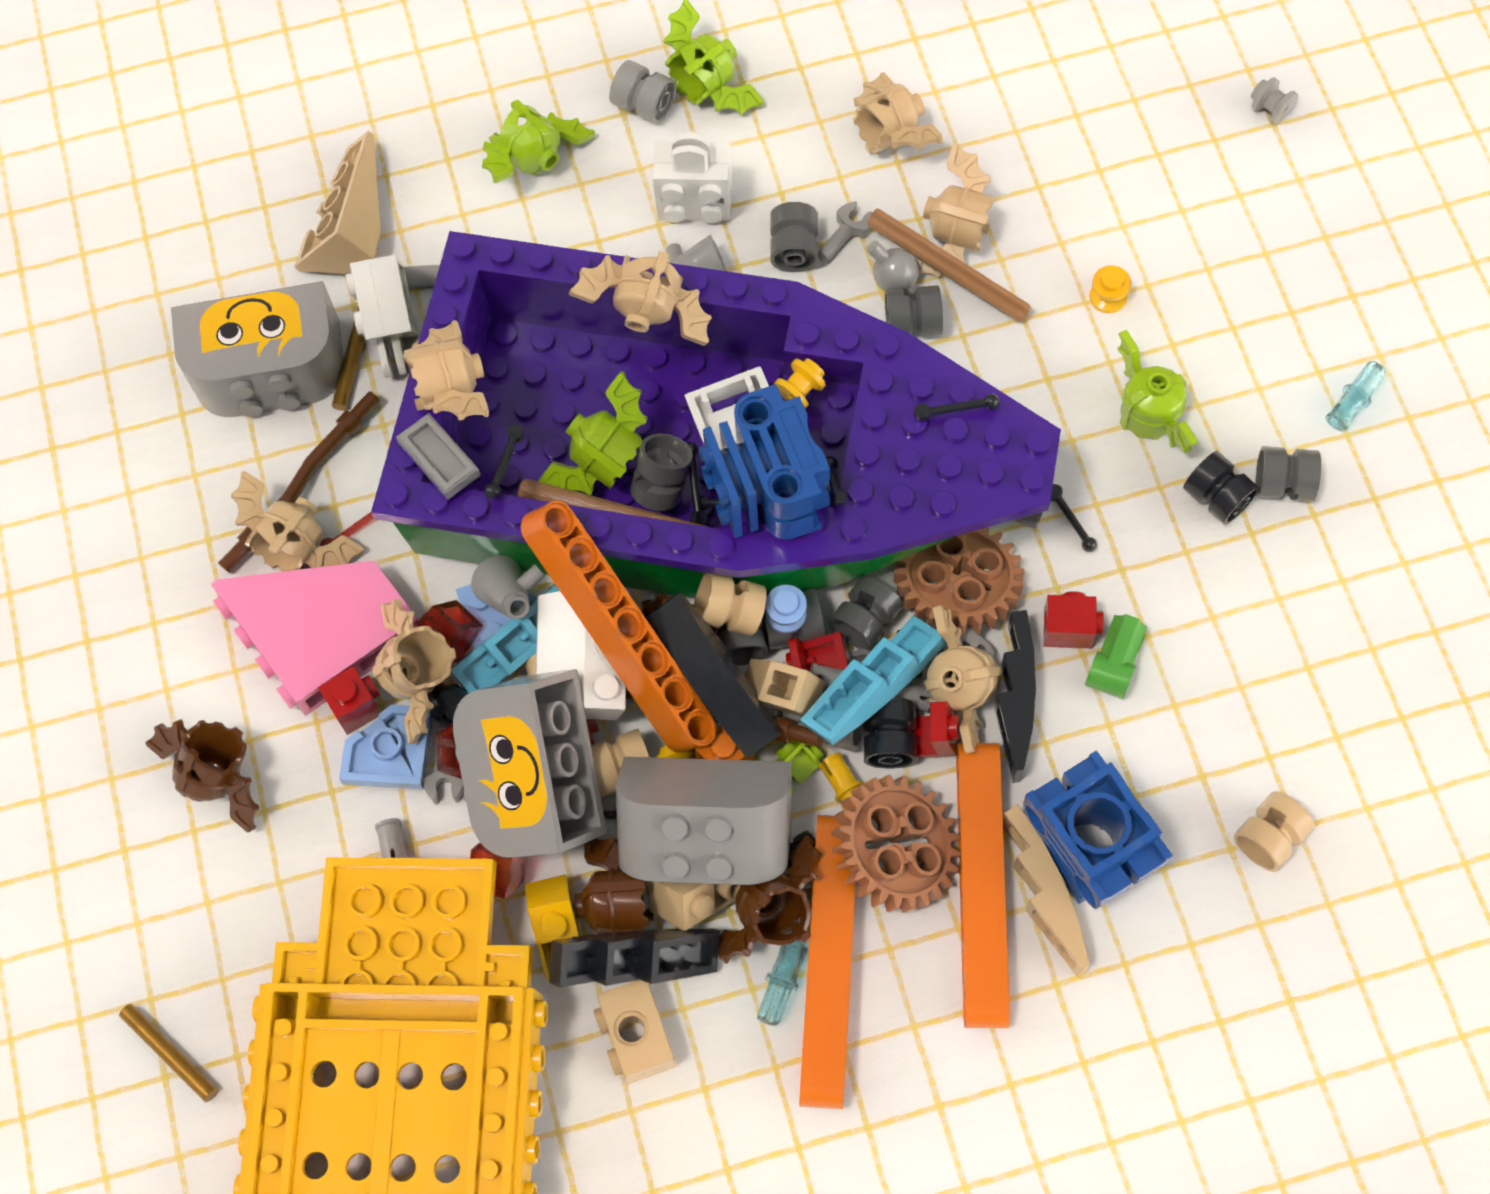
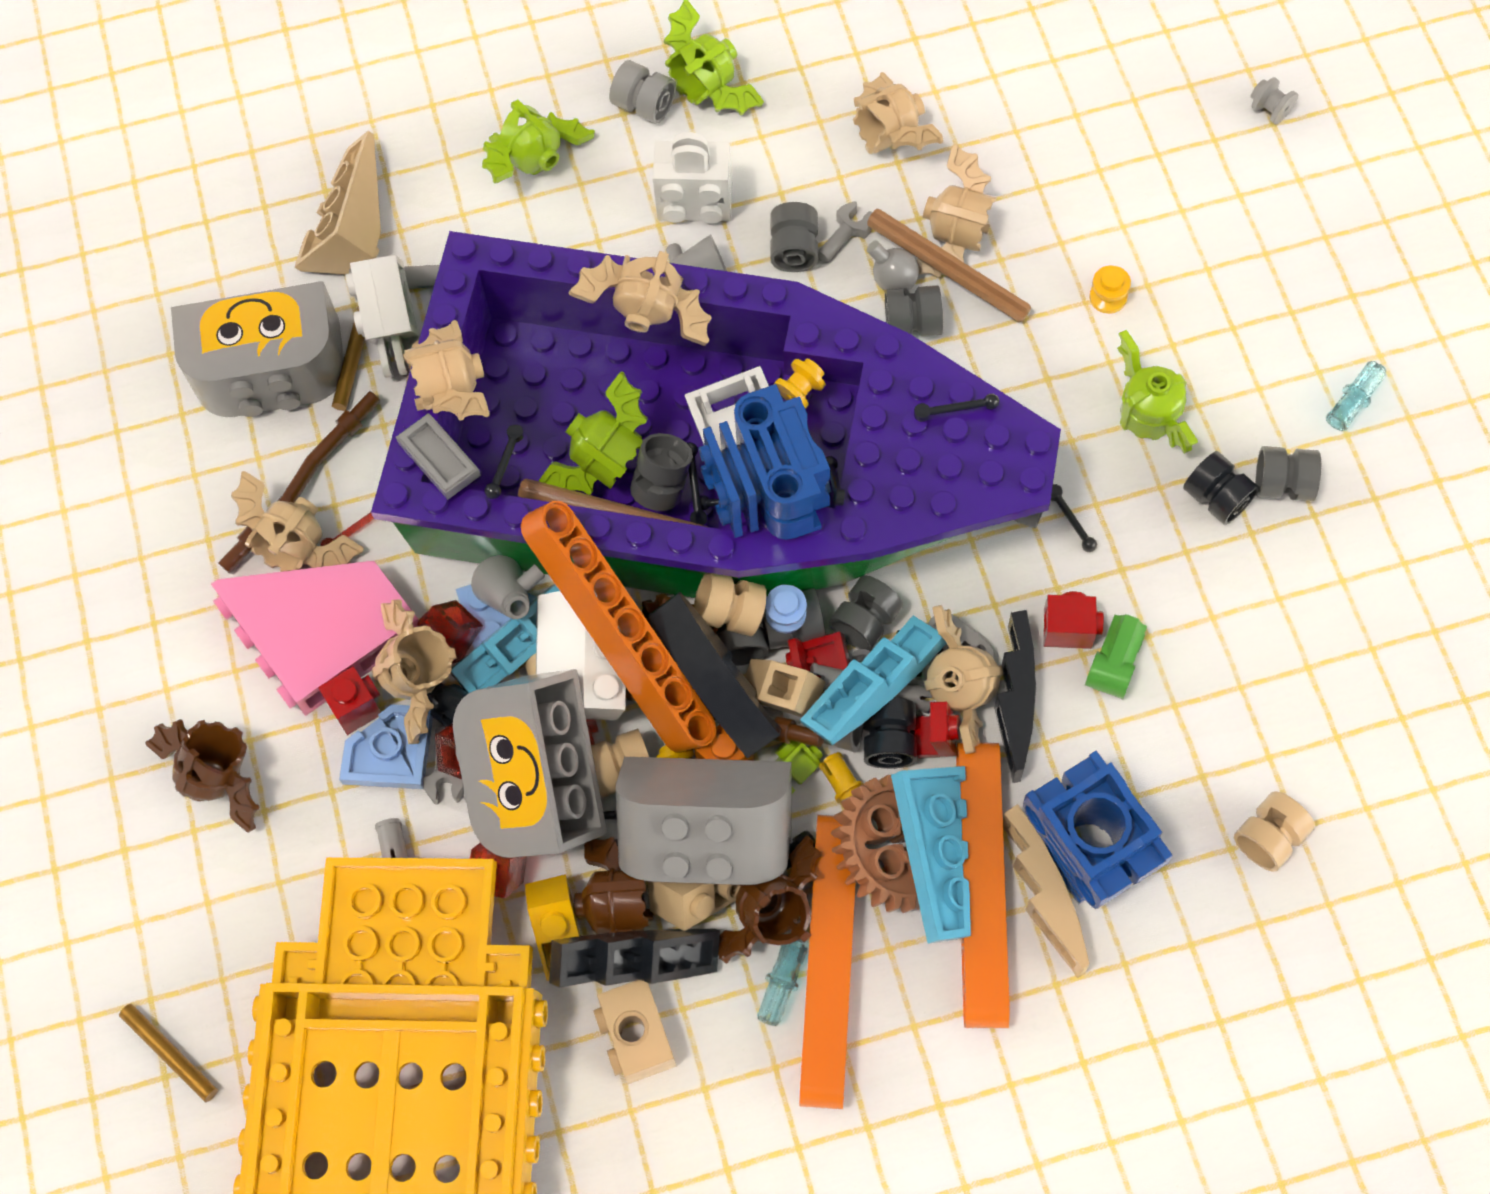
(932, 831): none -> medium azure wing
(961, 577): nougat gear -> none

